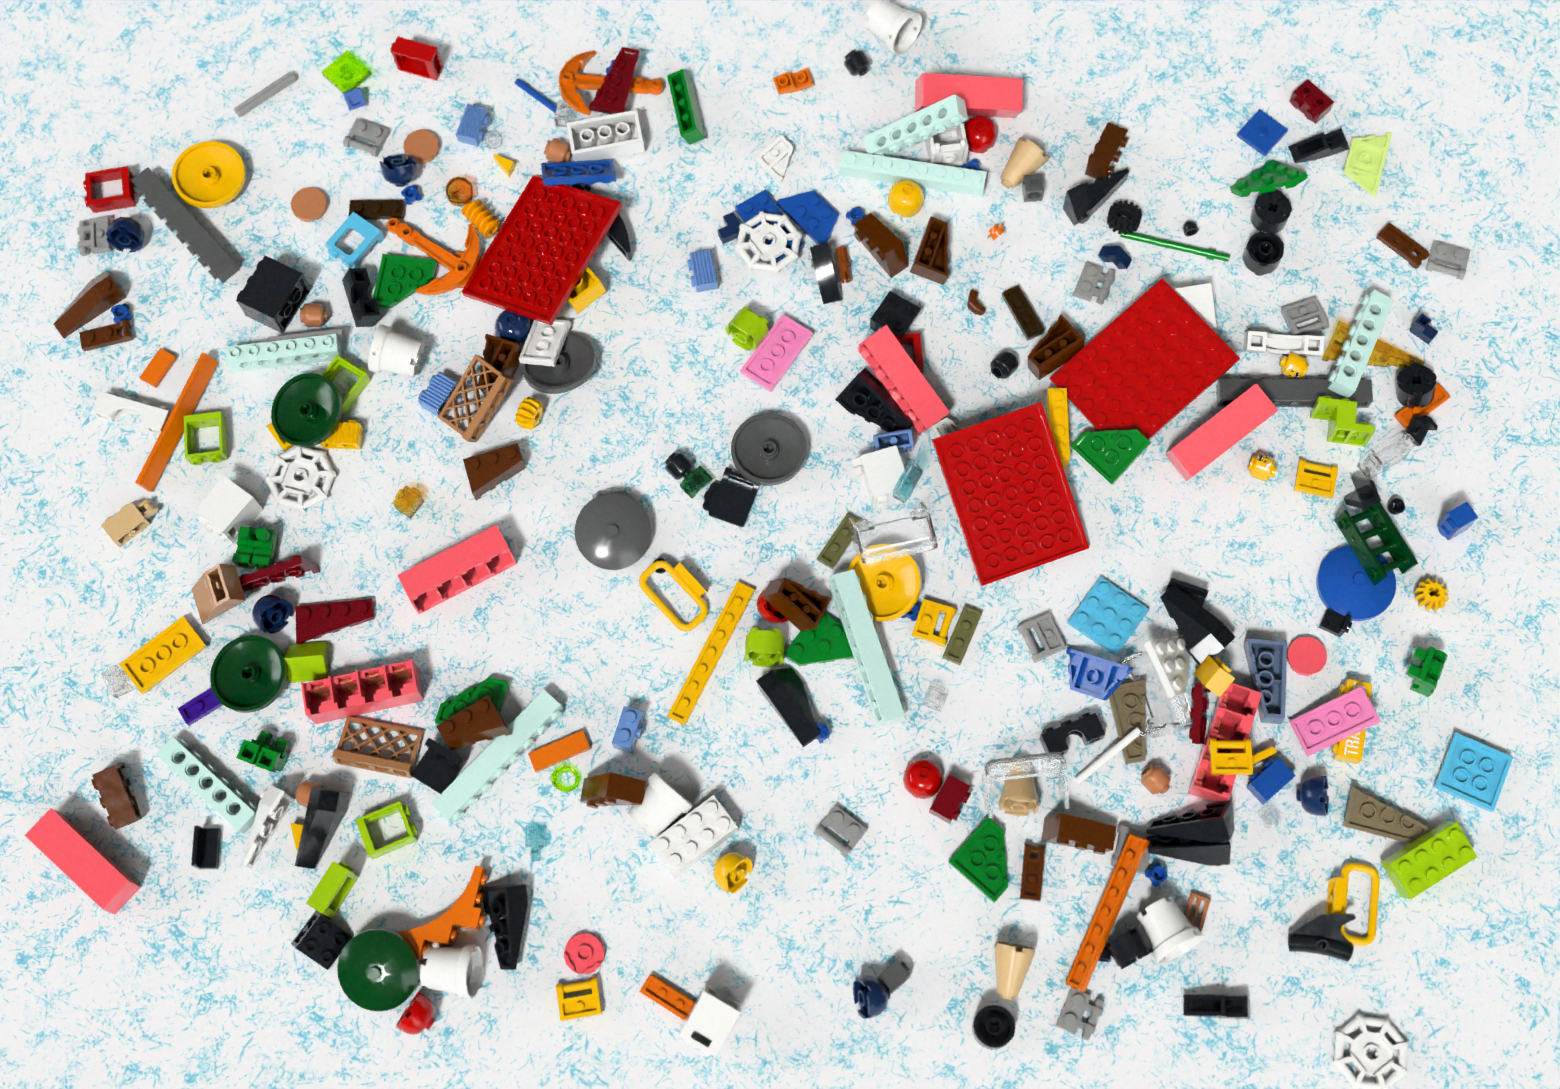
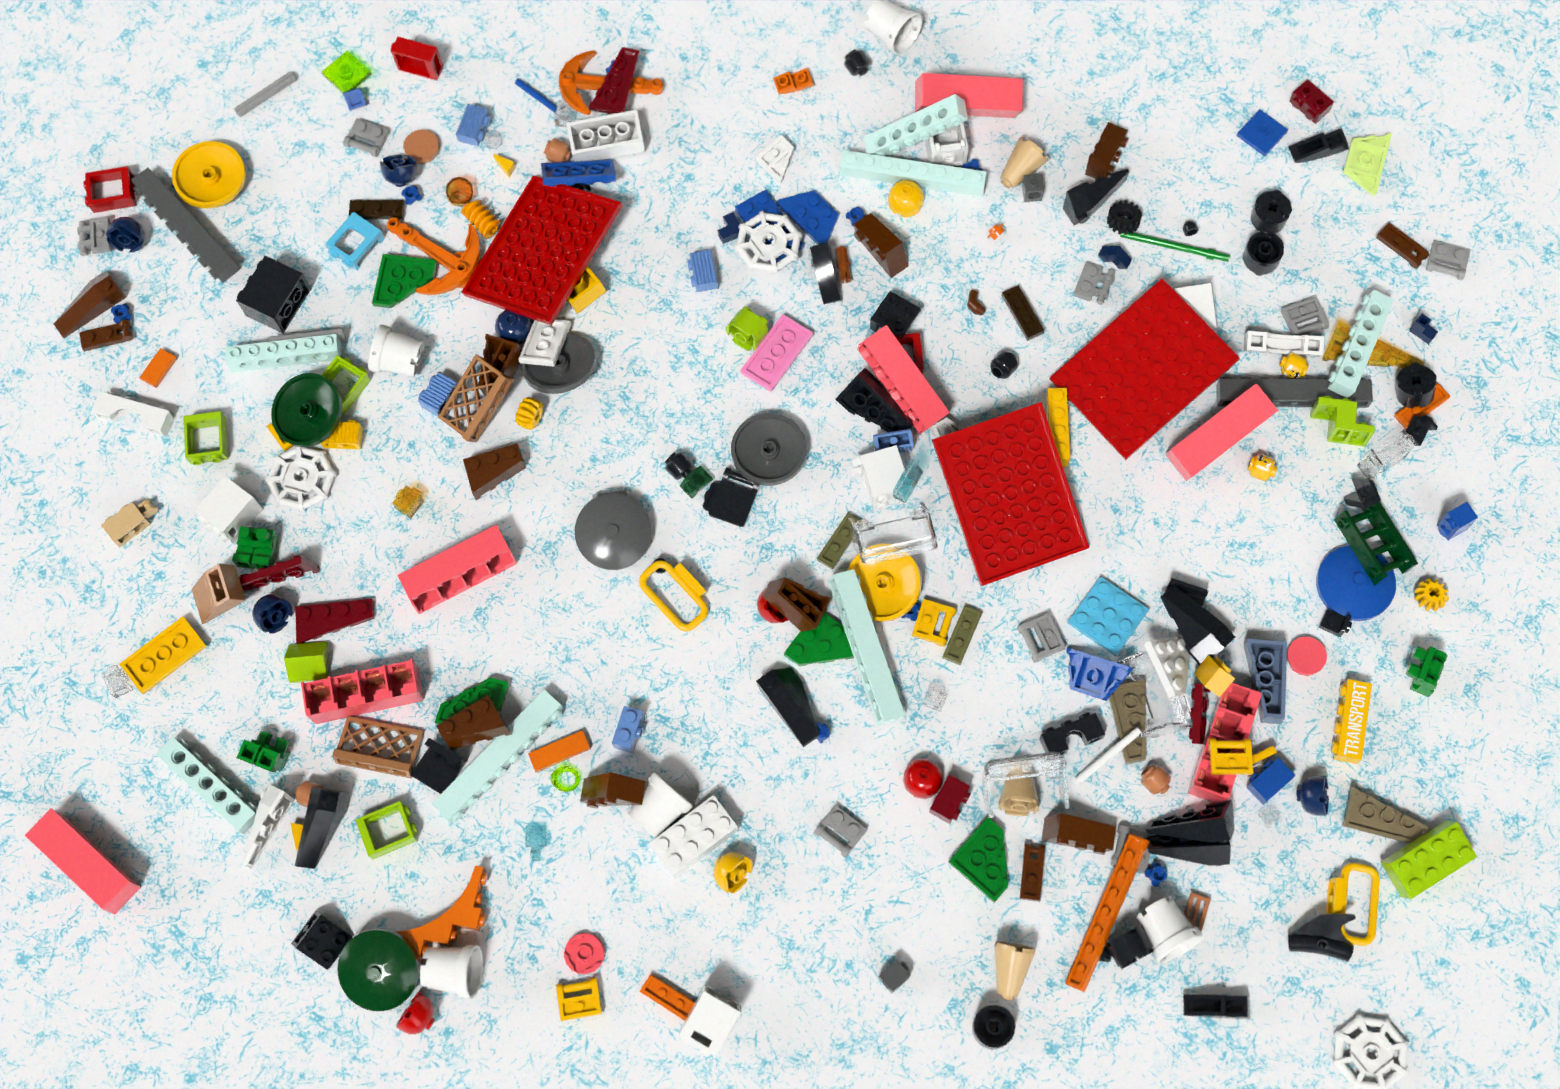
(116, 796): reddish brown wedge -> none
(175, 423): orange tile -> none
(199, 707): dark purple plate -> none
(206, 848): black panel -> none
(248, 674): dark green dish -> none
(309, 204): nougat tile -> none
(313, 315): nougat head -> none
(333, 889): lime window -> none
(356, 285): black arch -> none
(507, 914): black wedge -> none
(619, 237): black slope -> none
(686, 107): green brick -> none
(711, 653): yellow tile -> none
(764, 647): lime brick -> none
(871, 996): dark blue cylinder -> none
(932, 255): reddish brown wedge -> none
(980, 134): red cylinder -> none
(1055, 348): reddish brown wedge -> none
(1074, 1010): light grey plate -> none
(1111, 451): green plate -> none
(1267, 178): green plate -> none
(1313, 483): yellow plate -> none
(1334, 721): bright pink tile -> none
(1398, 508): black hinge -> none
(1473, 772): medium azure plate -> none

